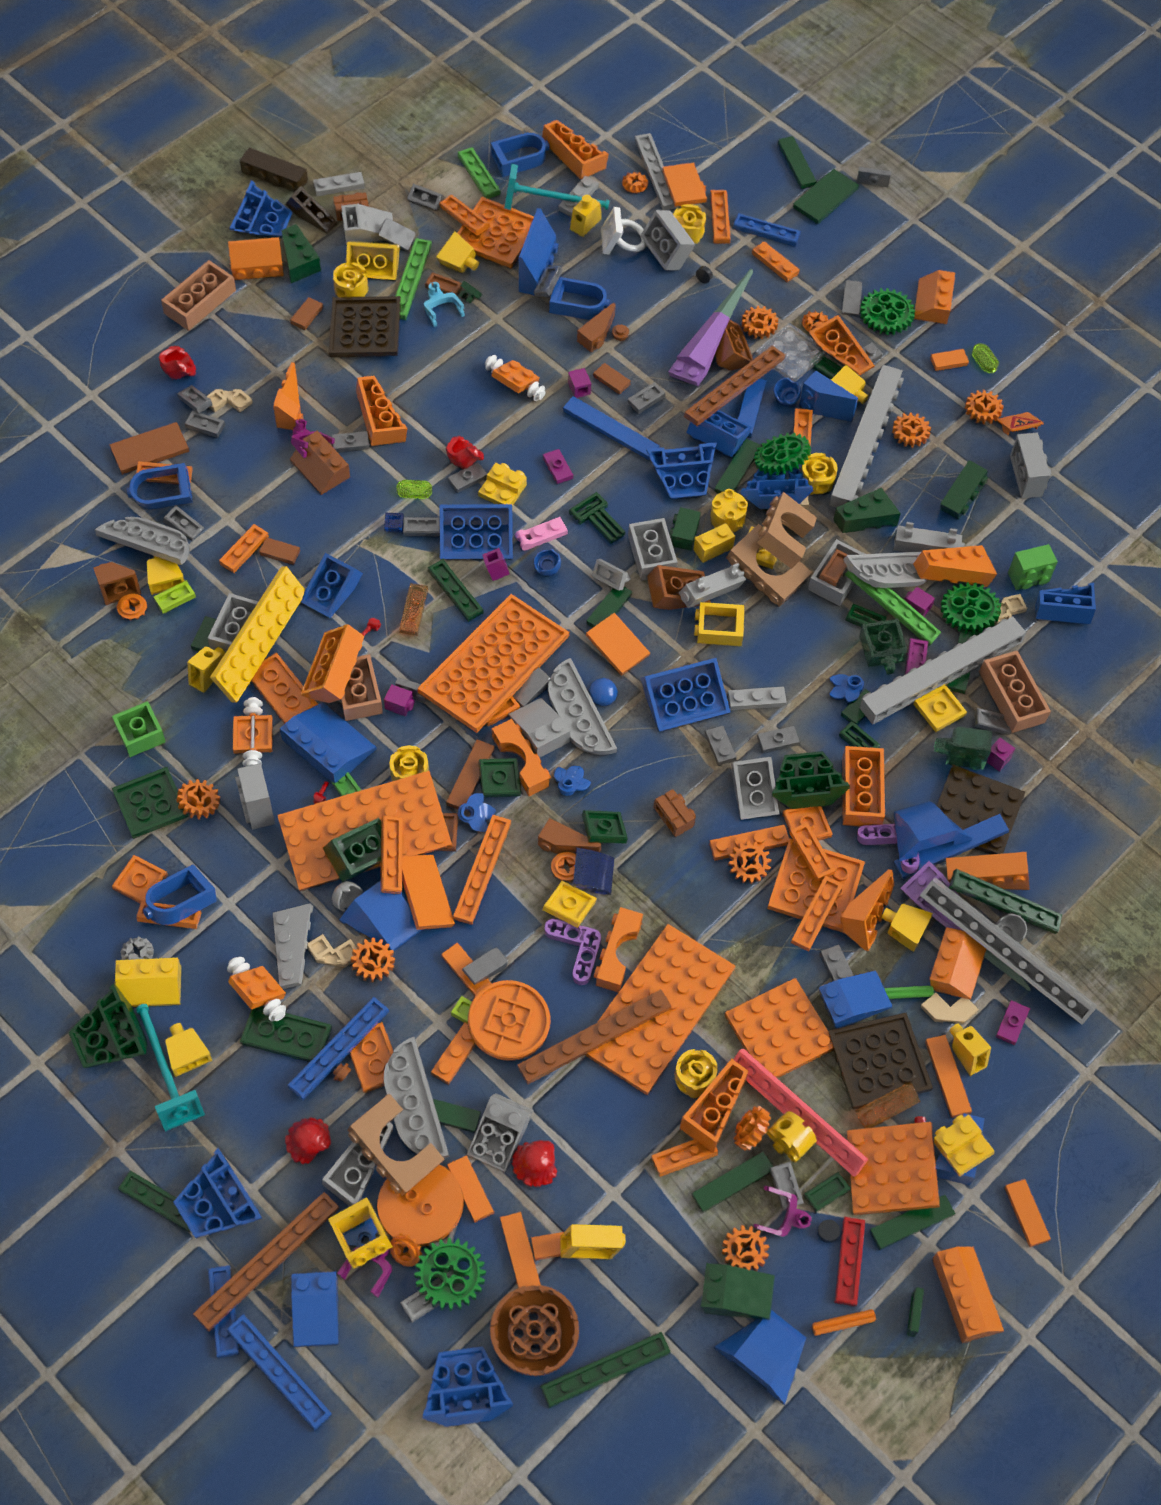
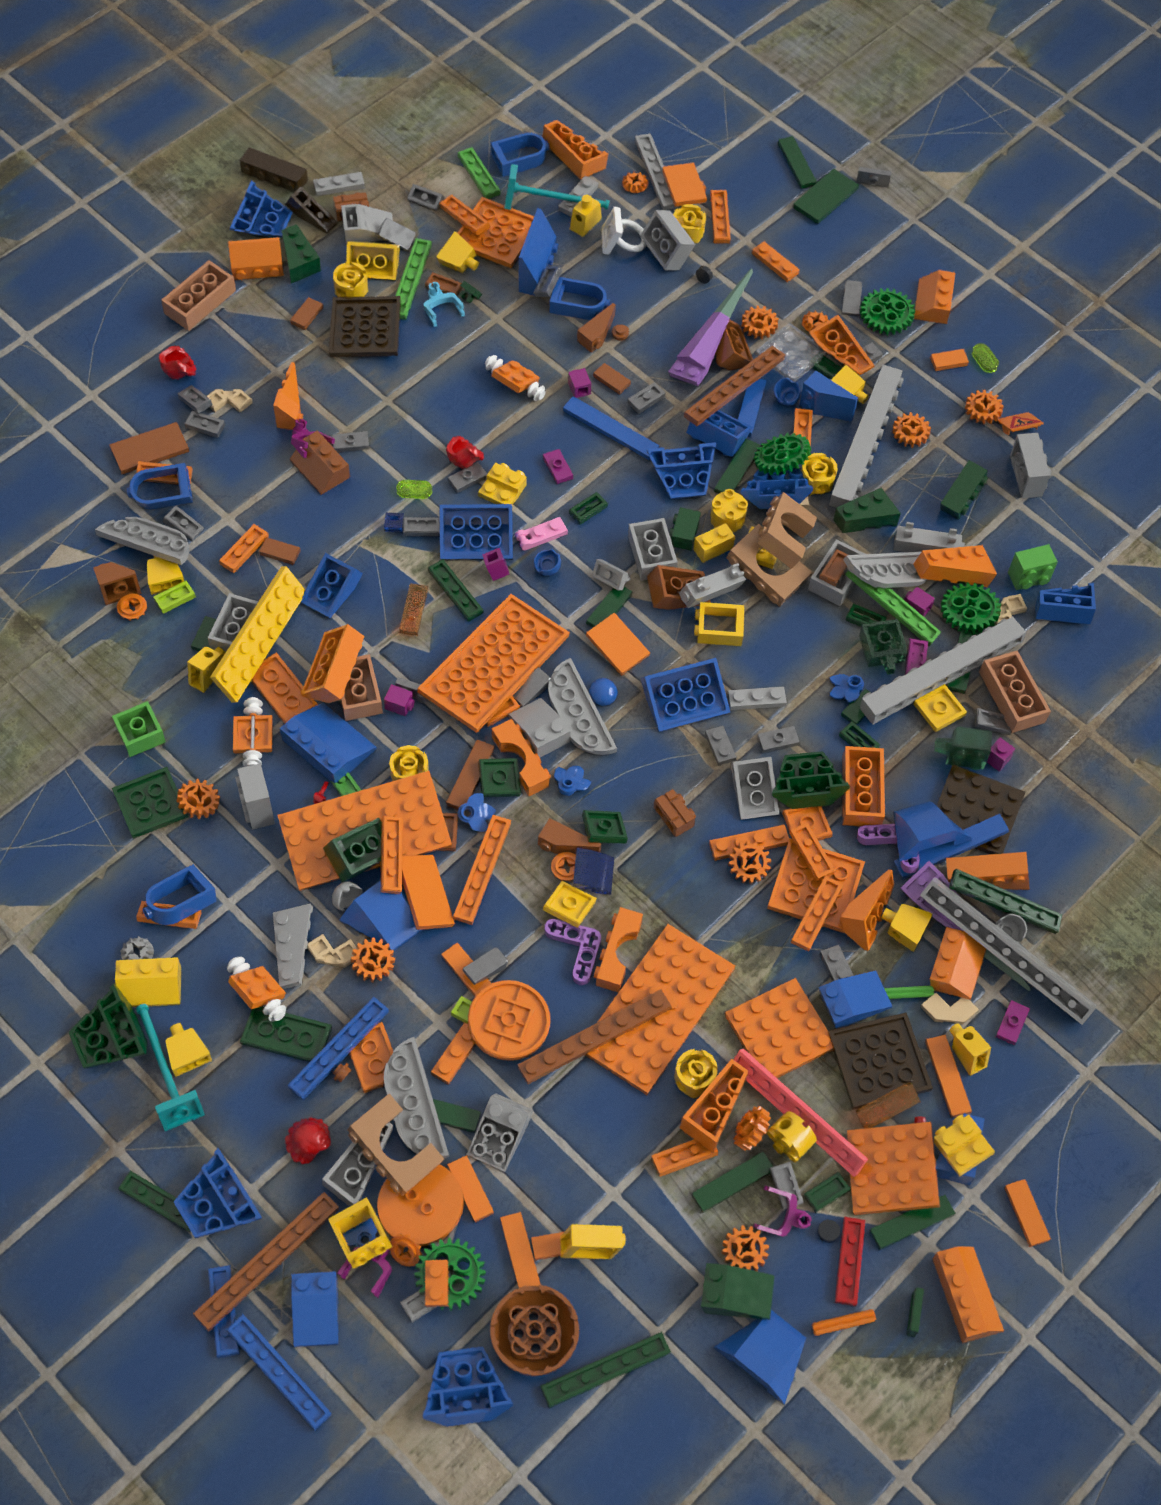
(138, 878): orange tile -> none
(372, 624): red hand -> none
(379, 416): orange wedge -> none
(436, 1283): none -> orange plate
(535, 1163): red hair -> none
(609, 523): dark green tile -> none
(766, 229): blue tile -> none

